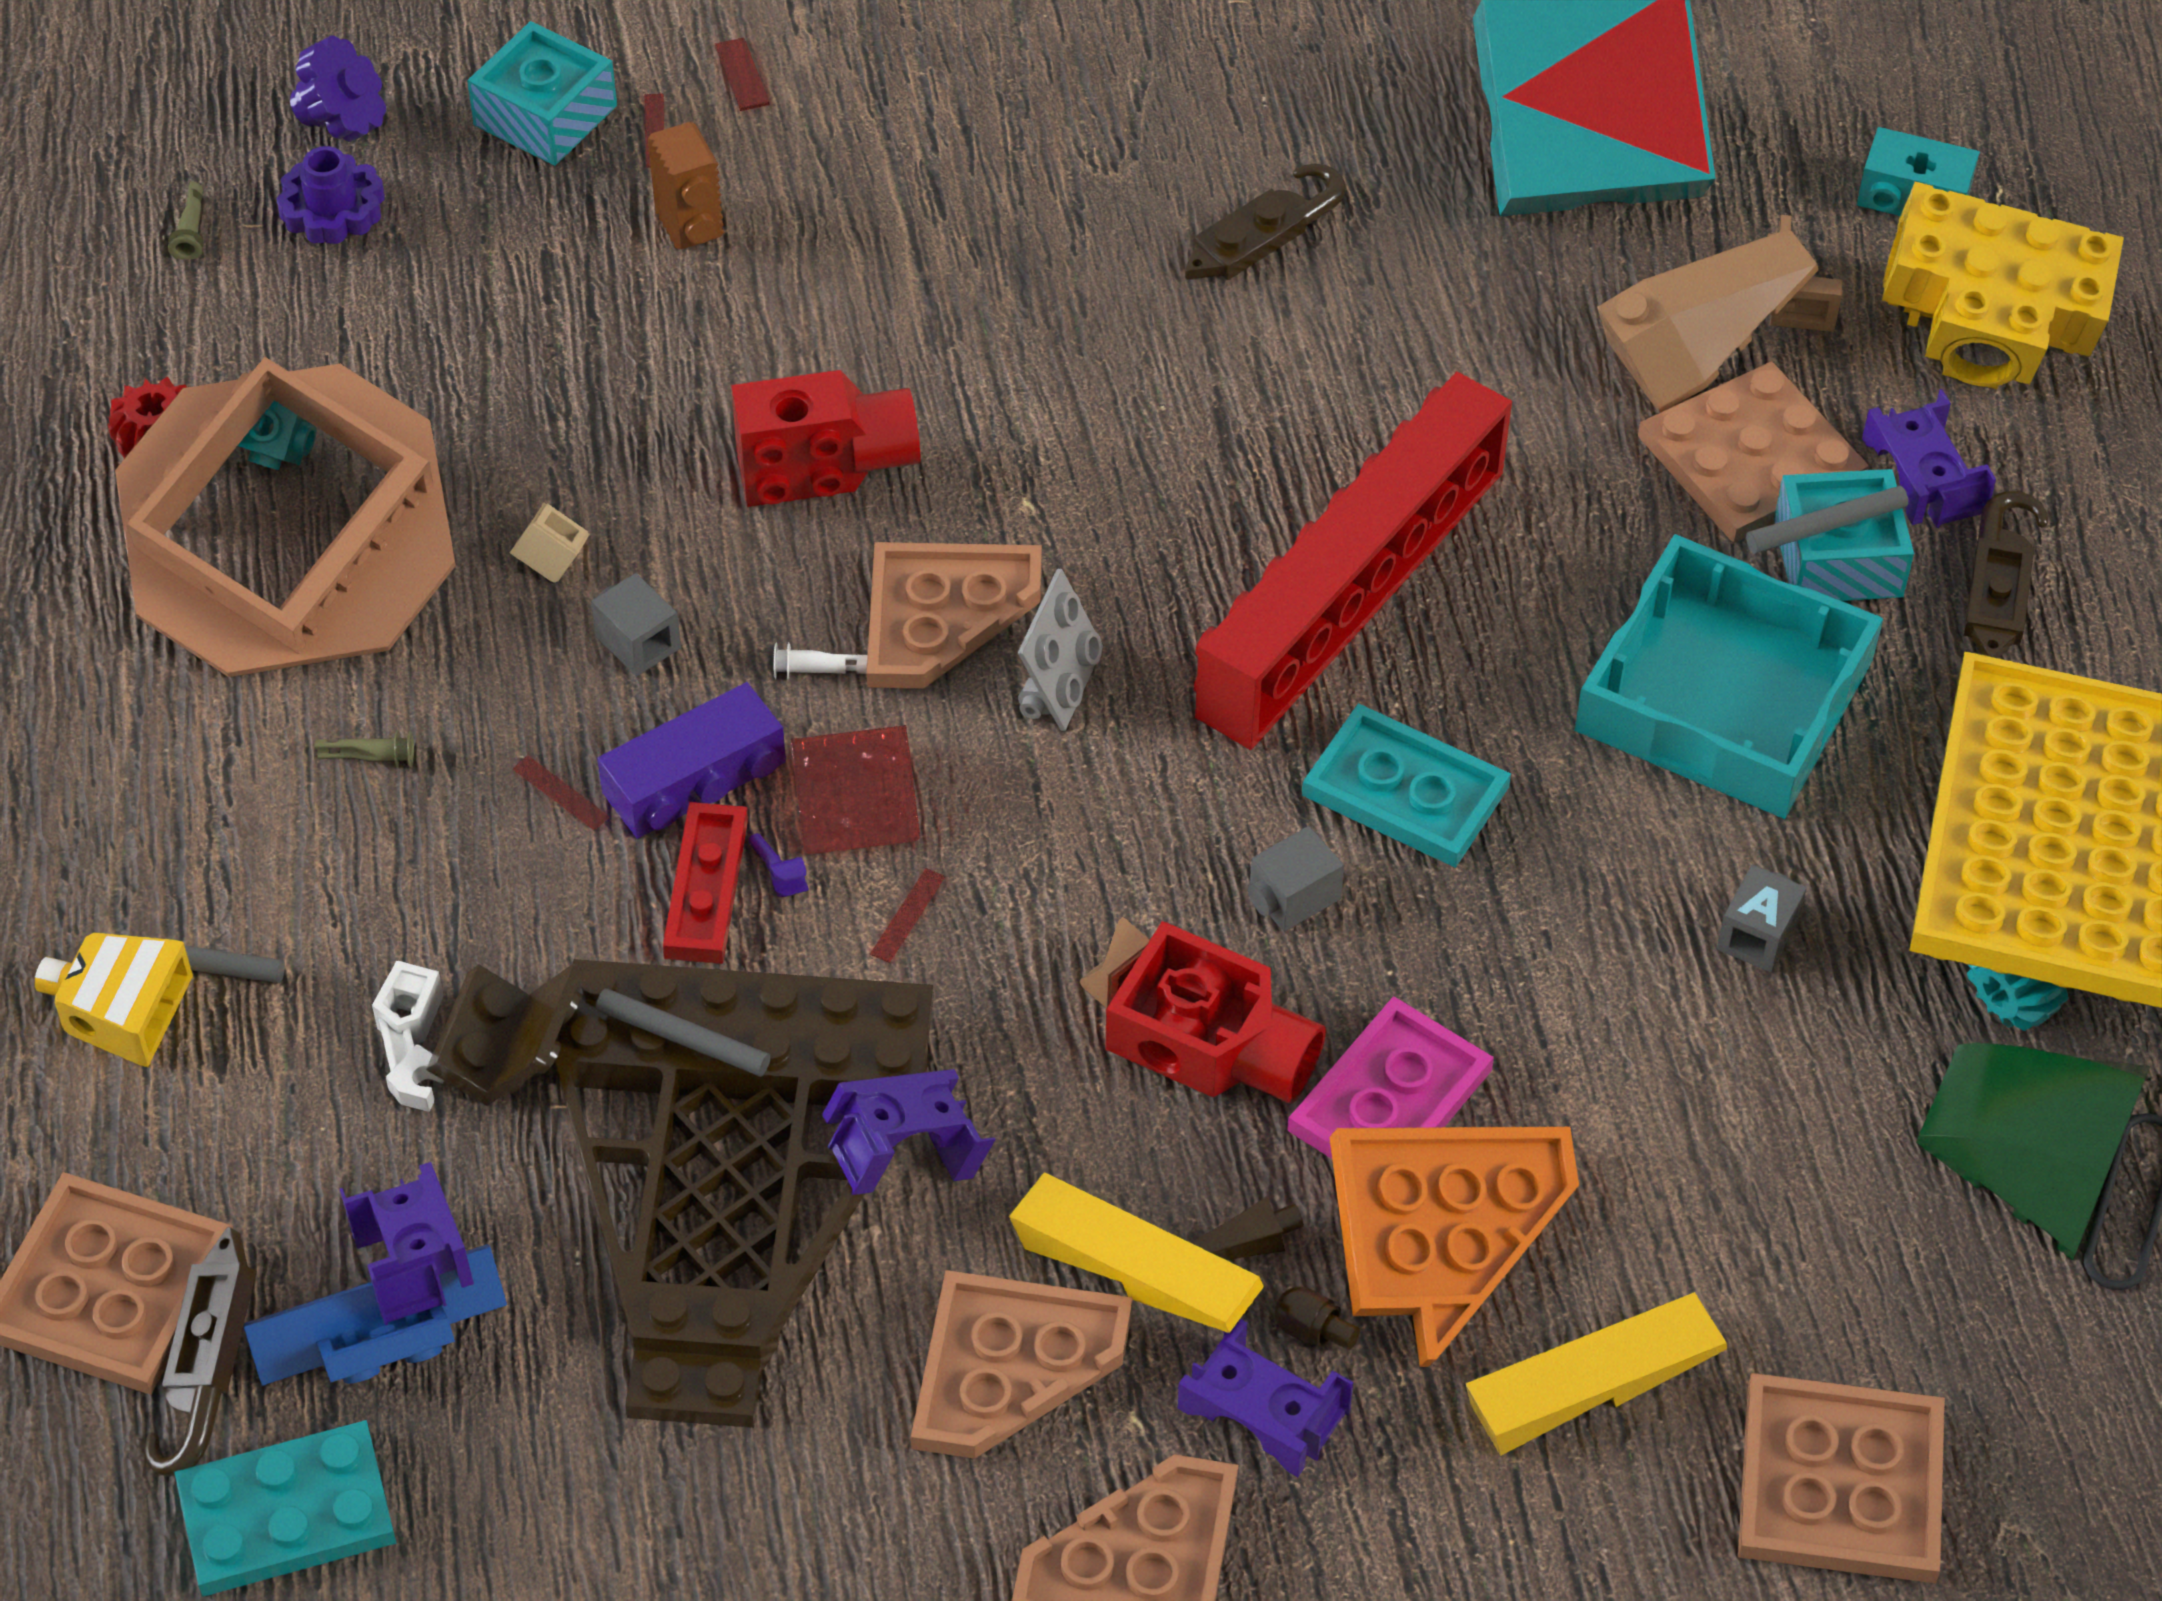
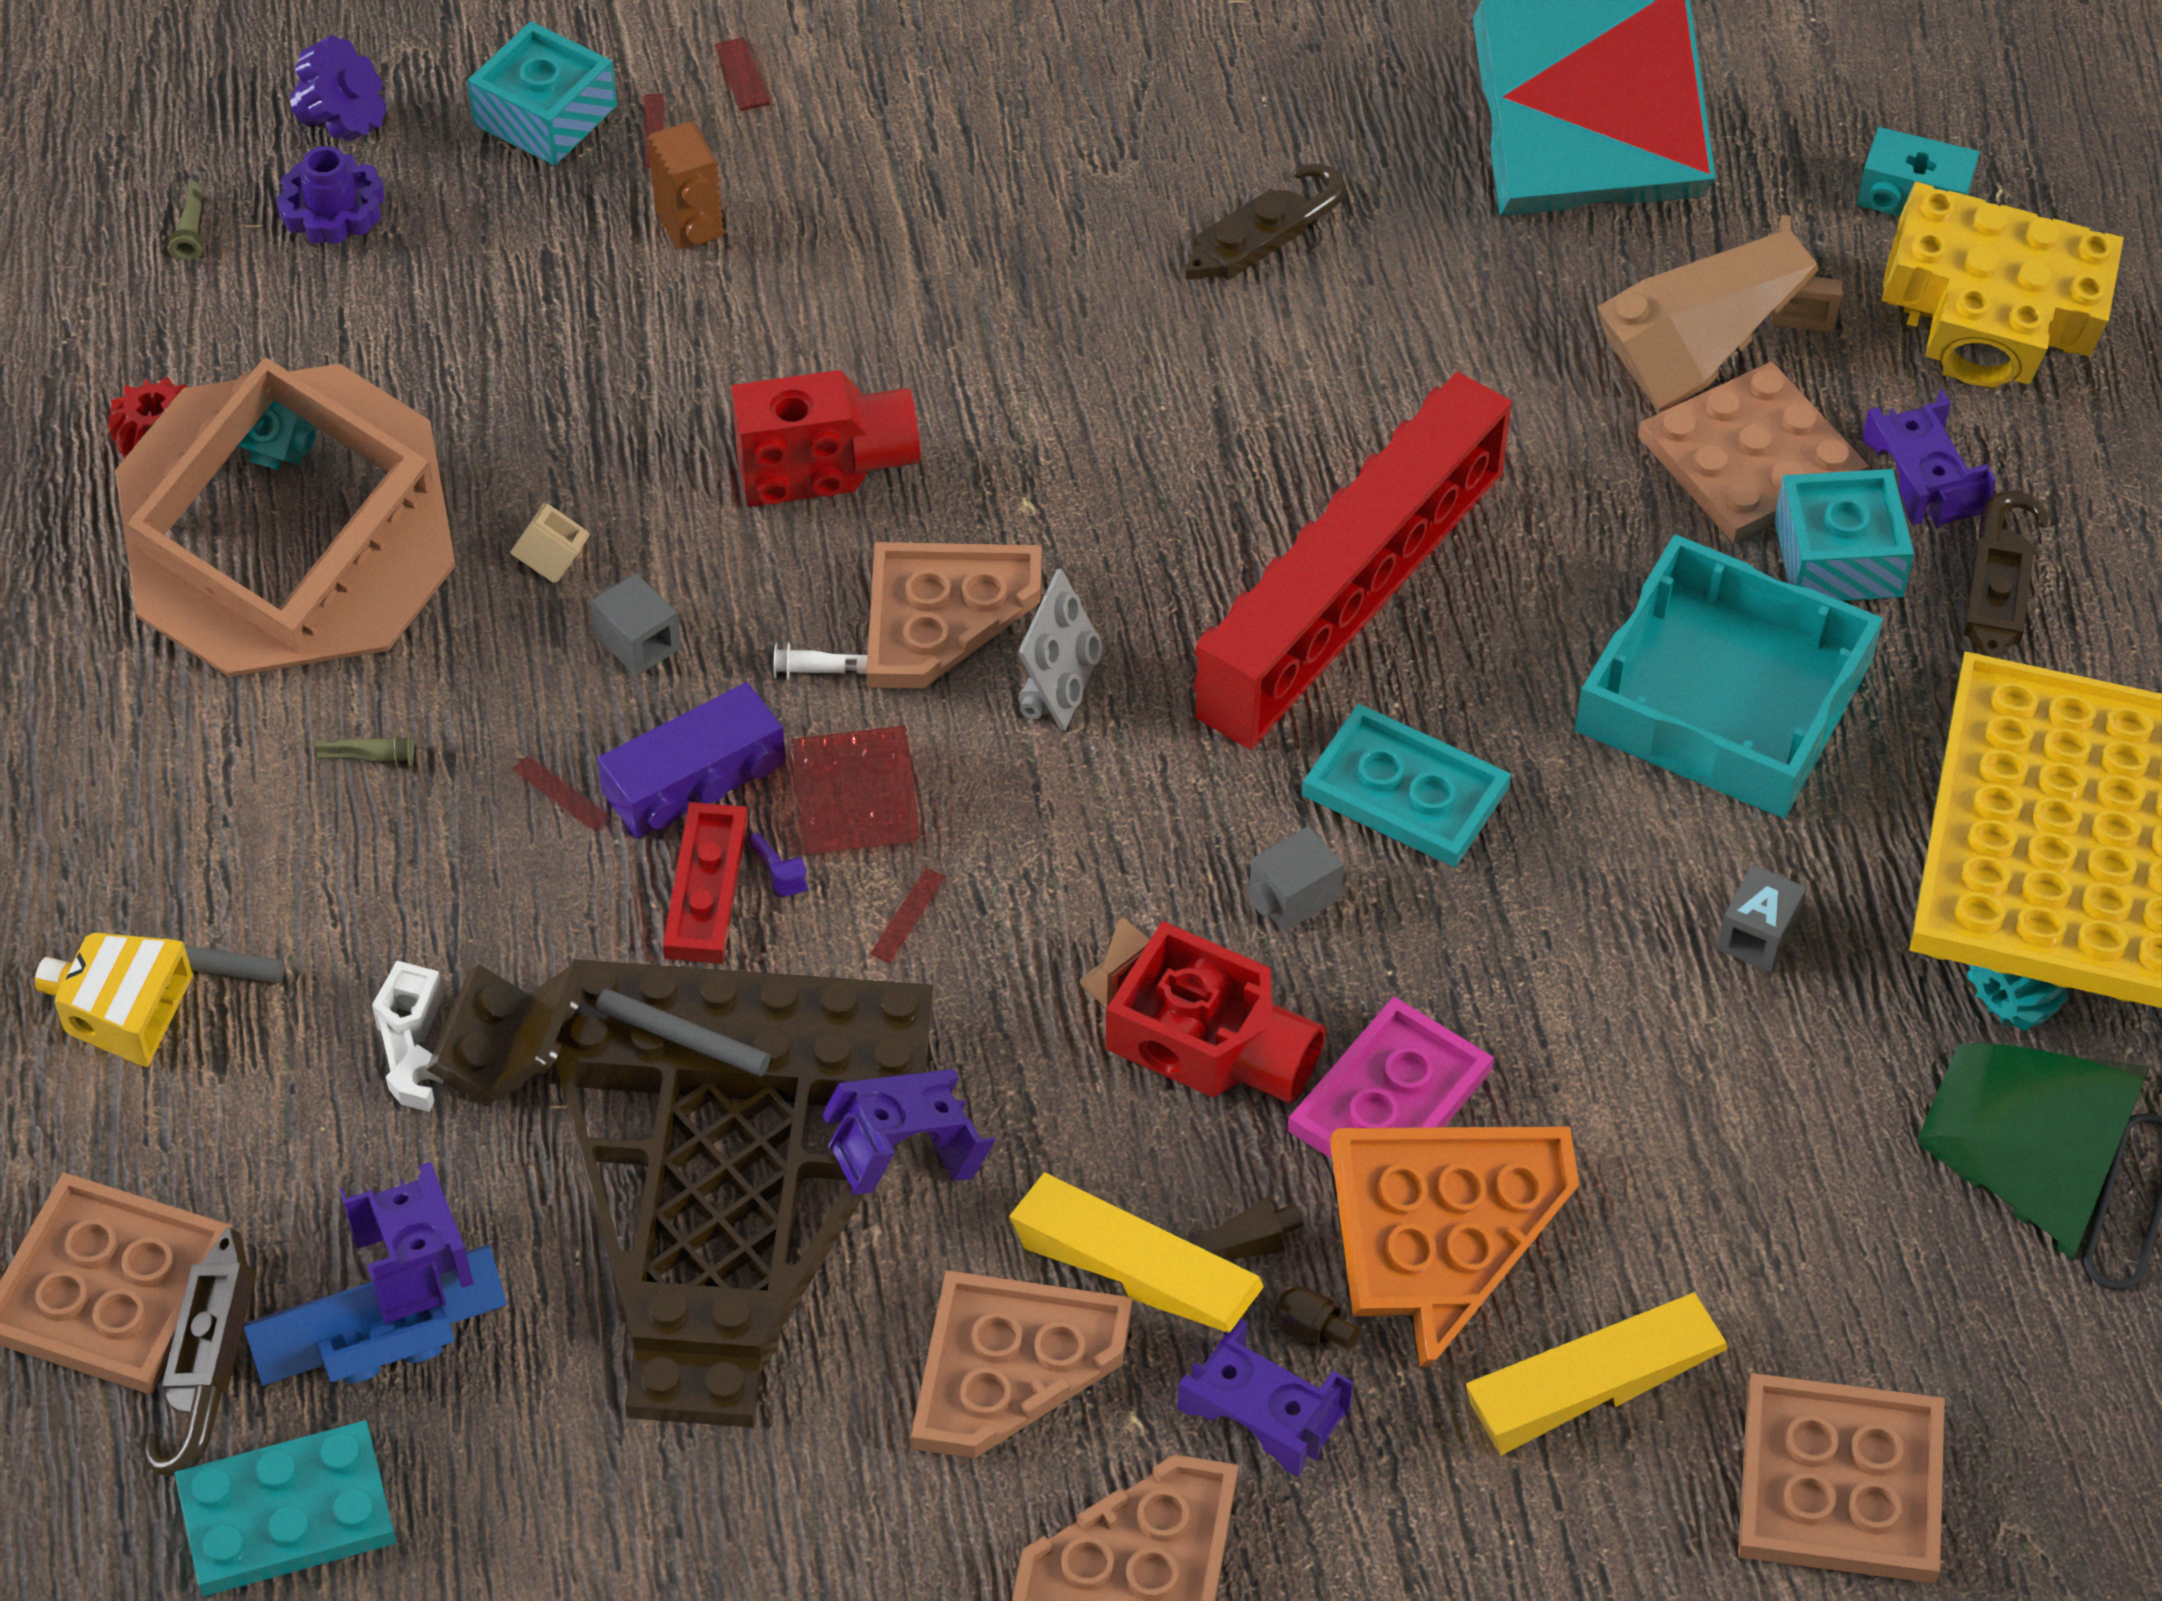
(1827, 519): dark grey bar -> none

